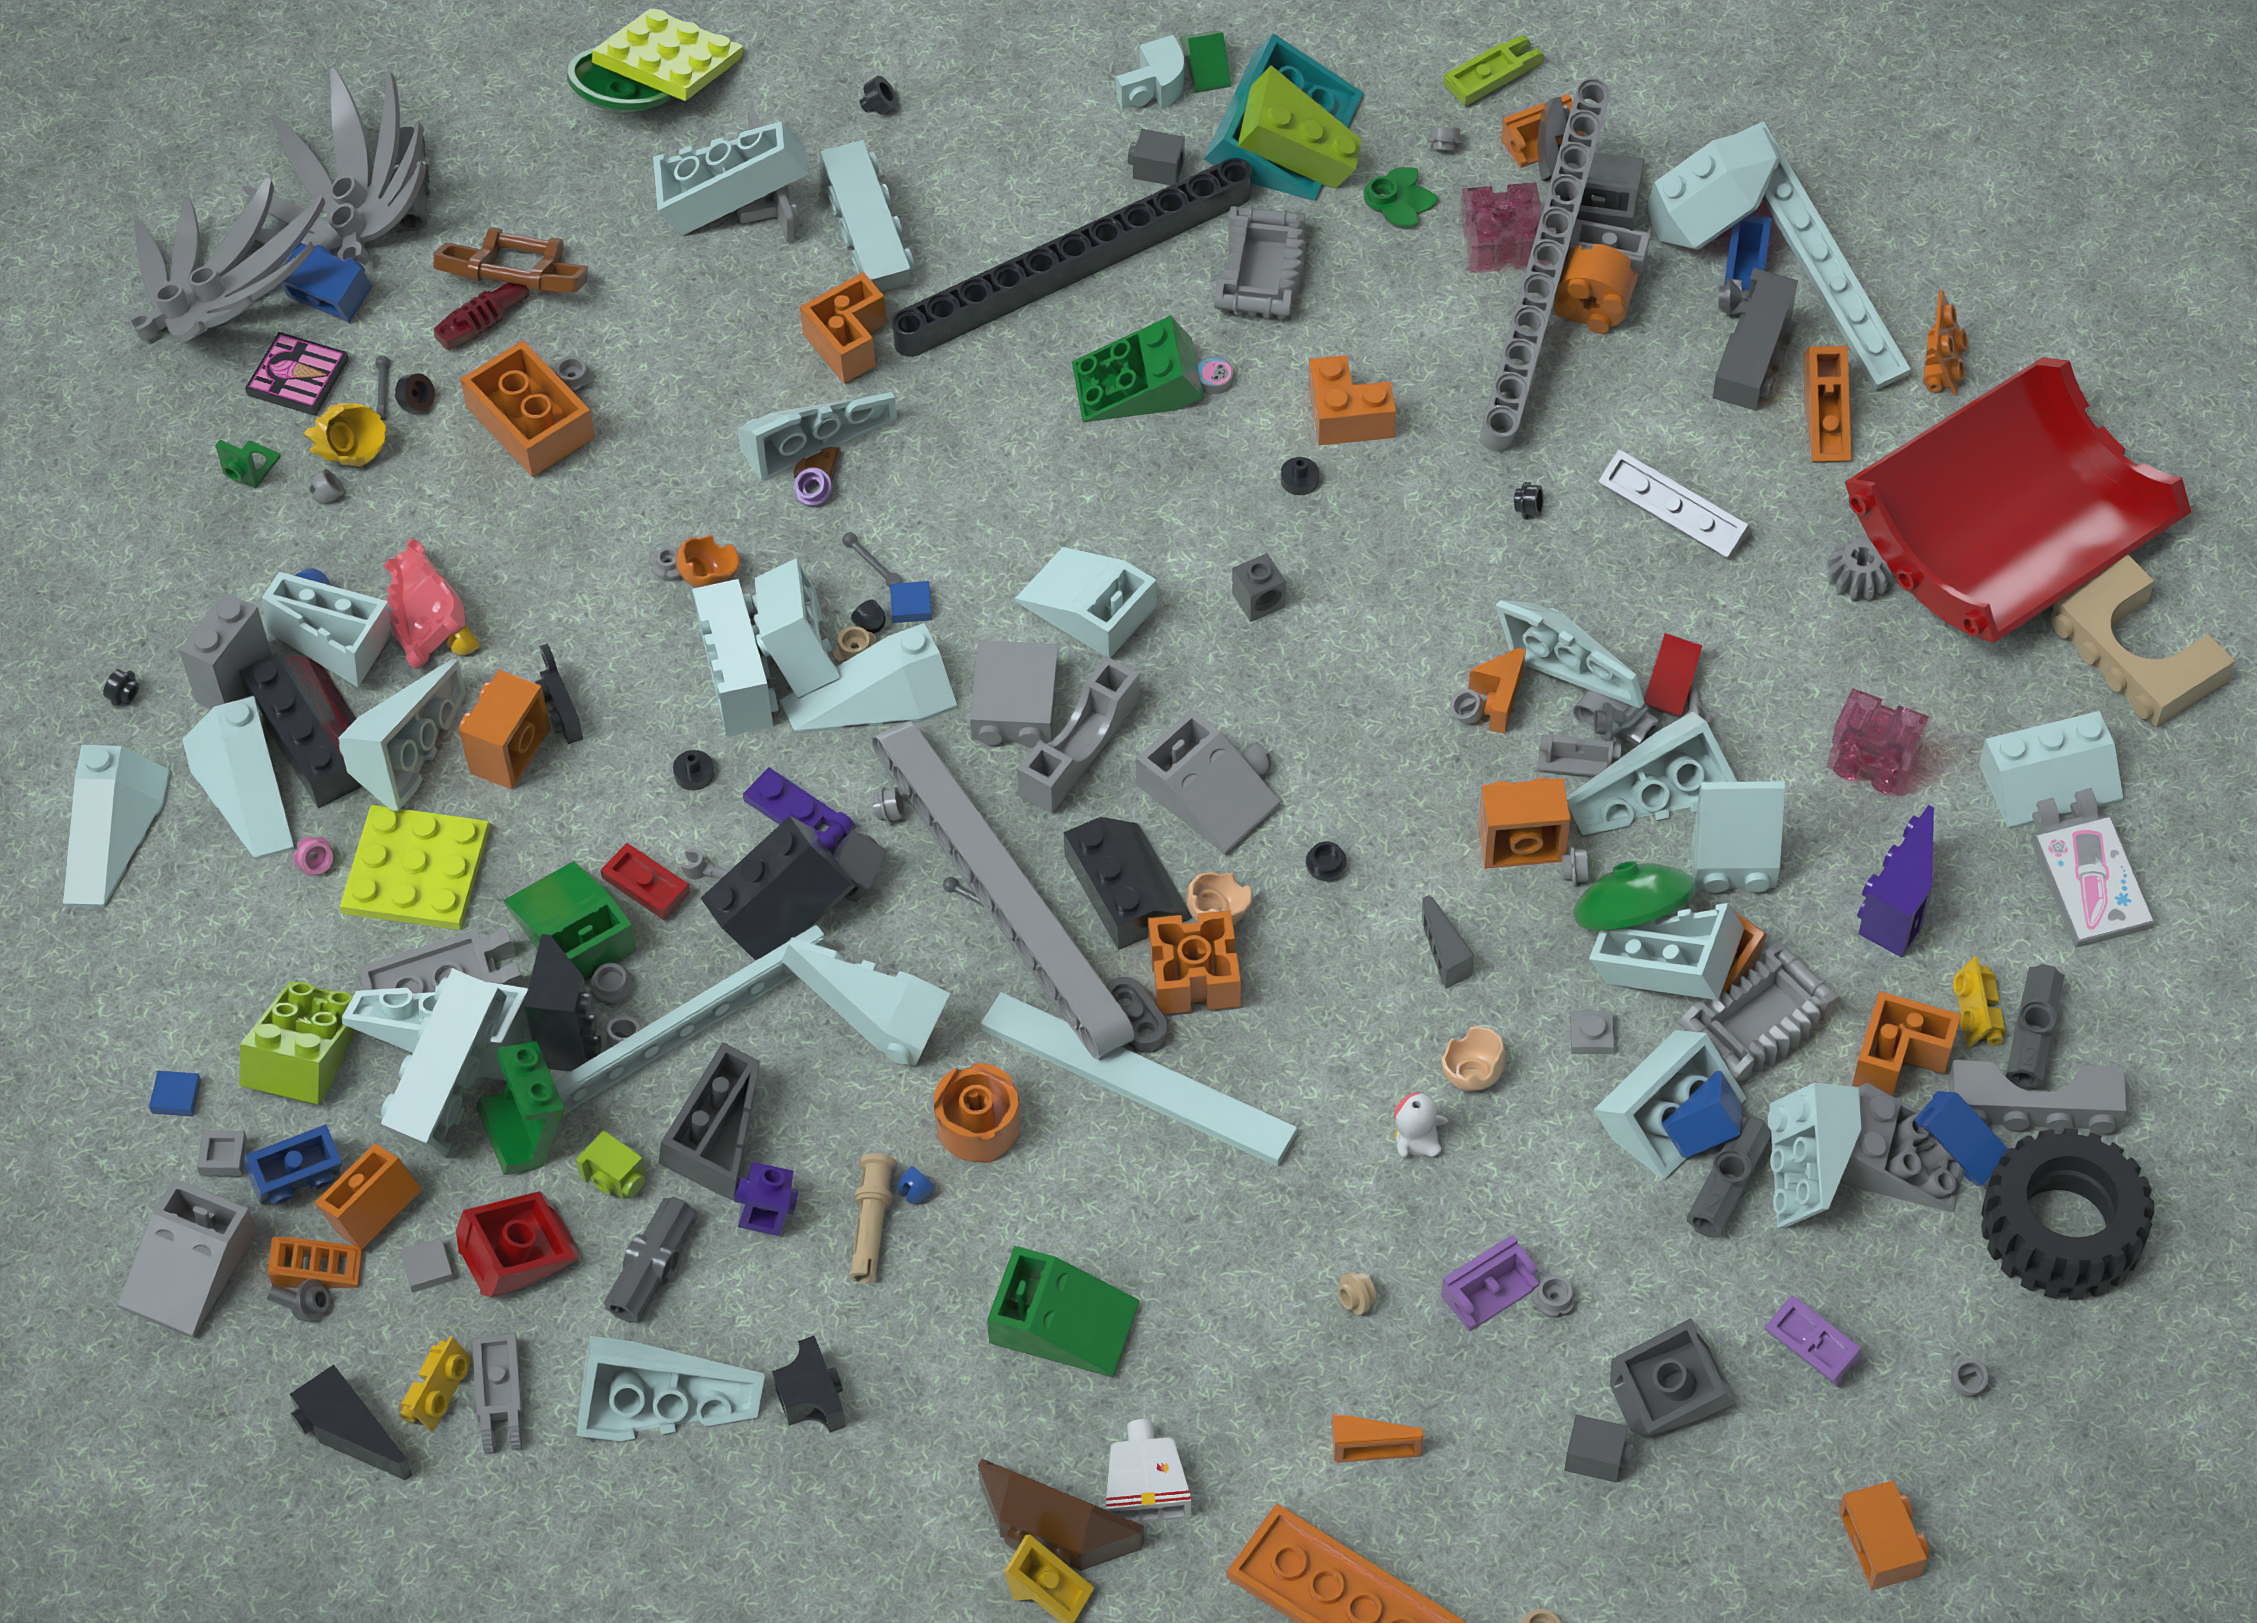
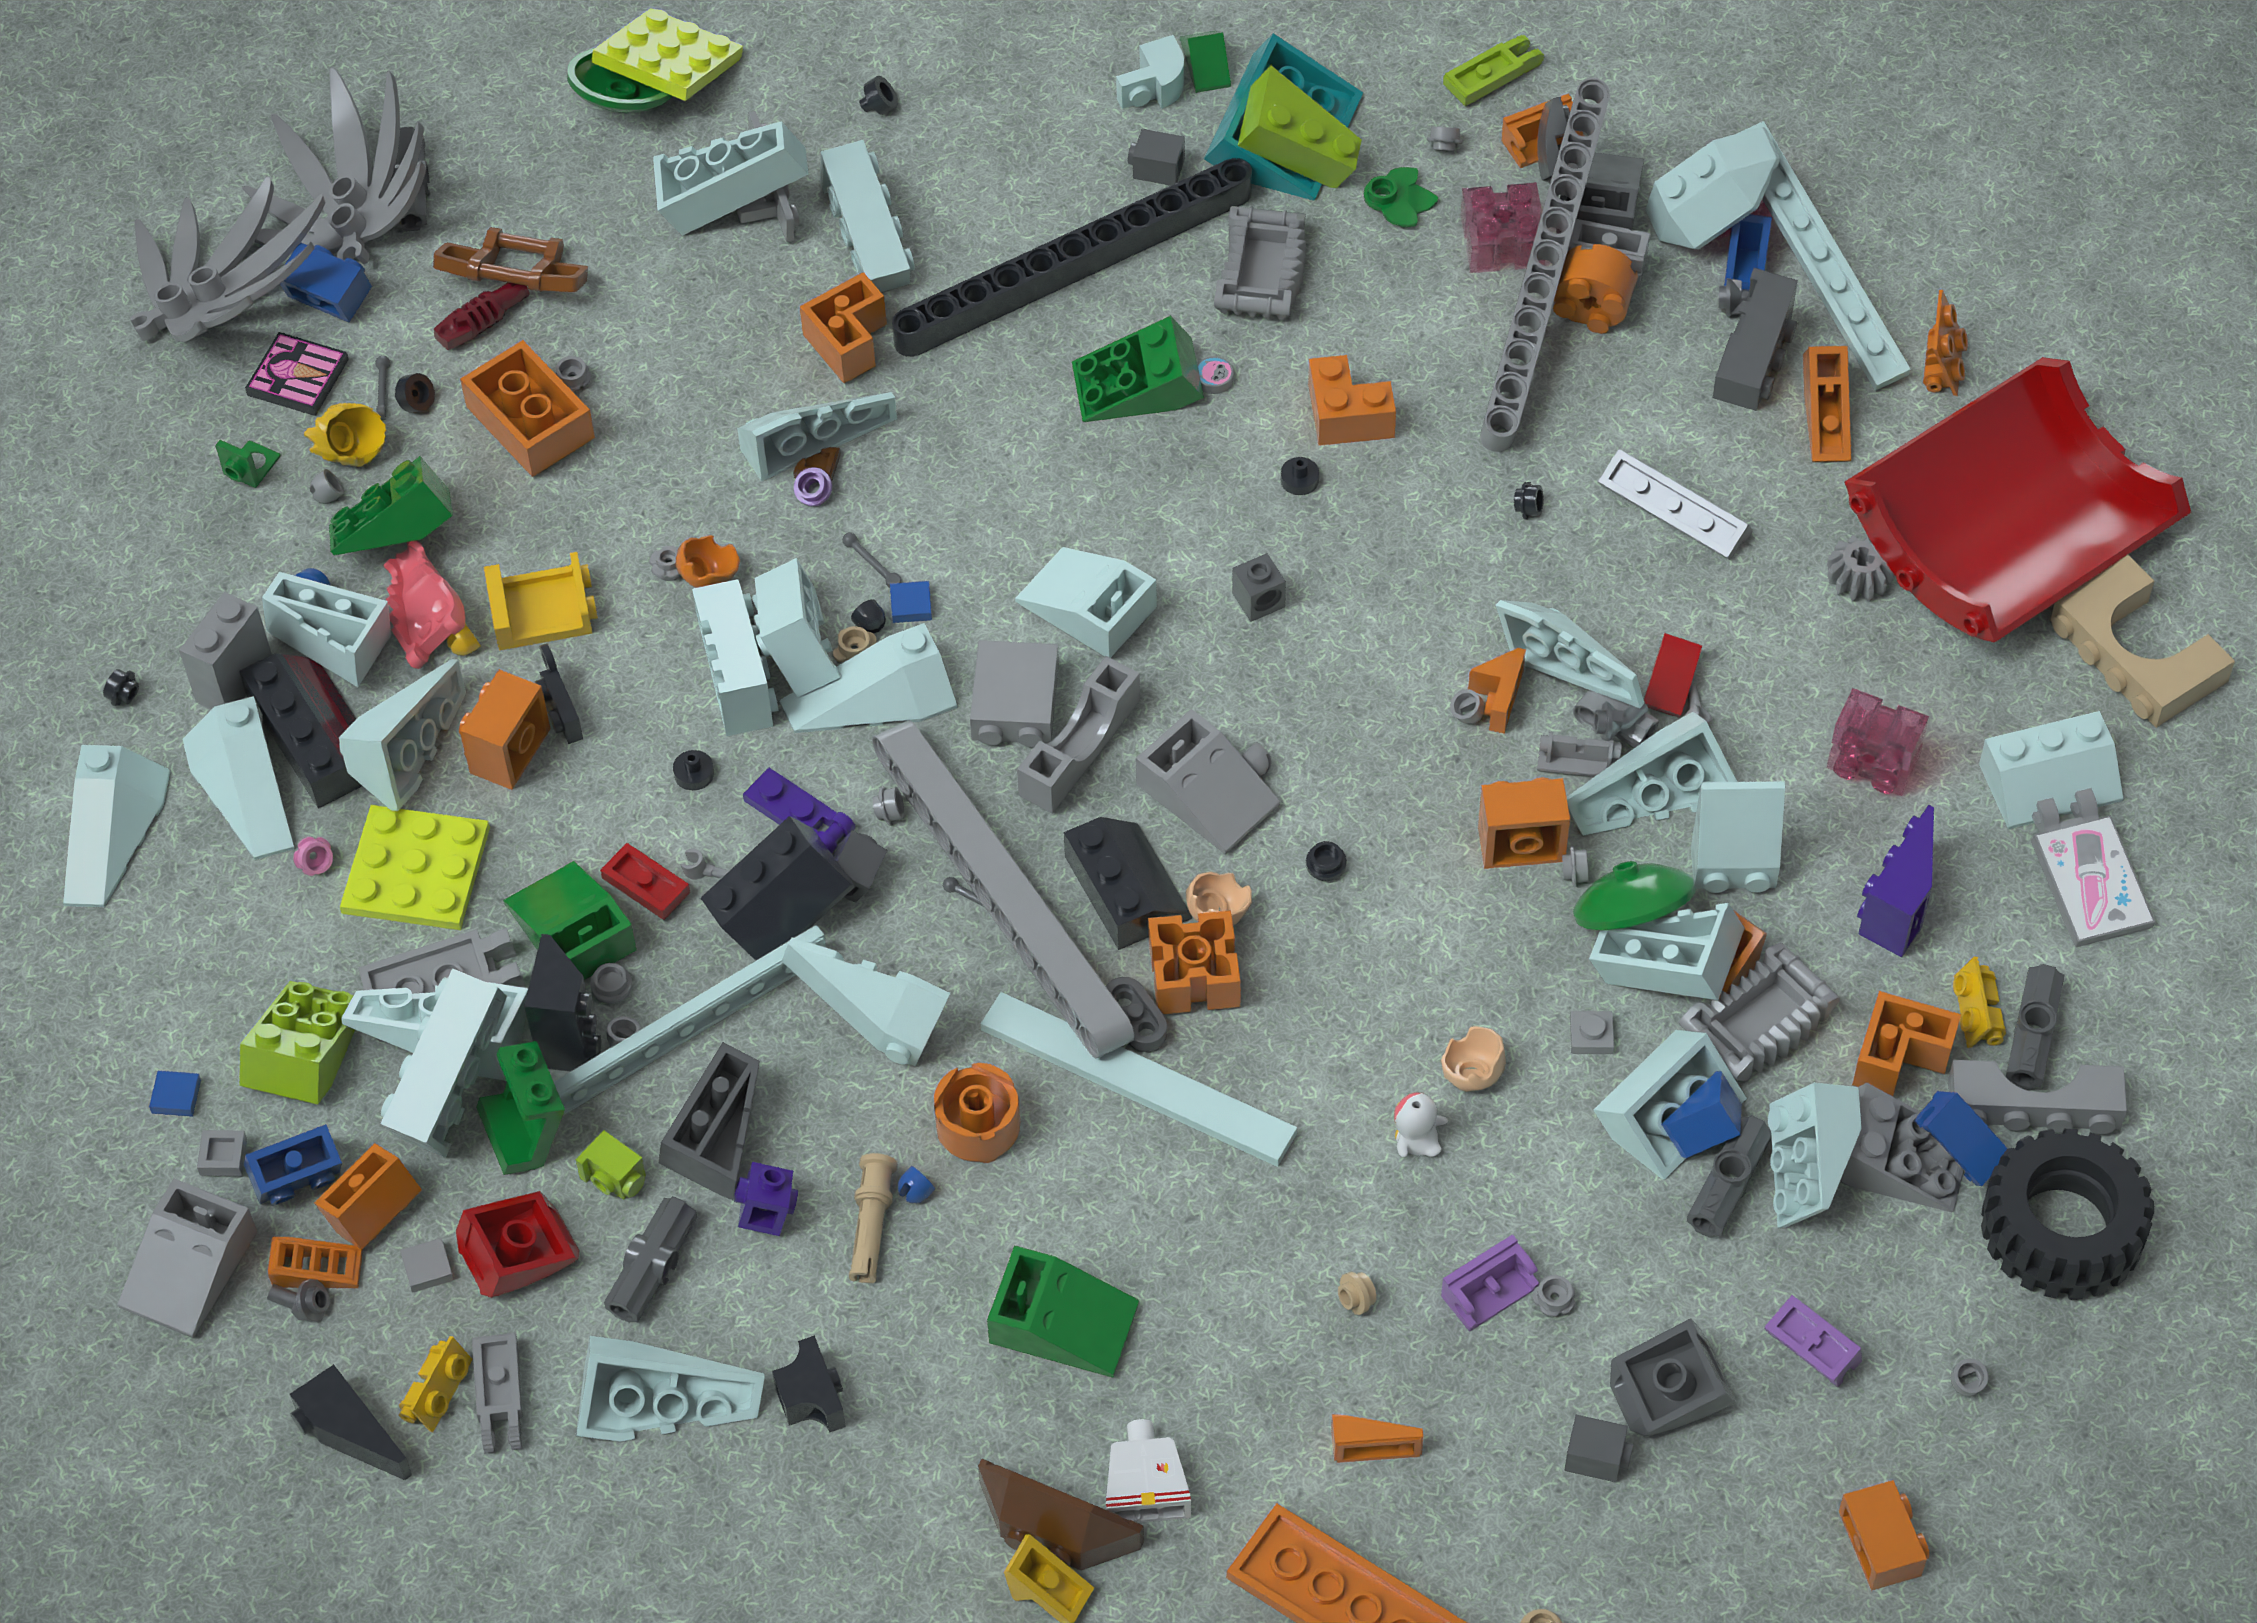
(394, 512): none -> green slope
(540, 604): none -> yellow panel
(1448, 948): dark grey slope -> none

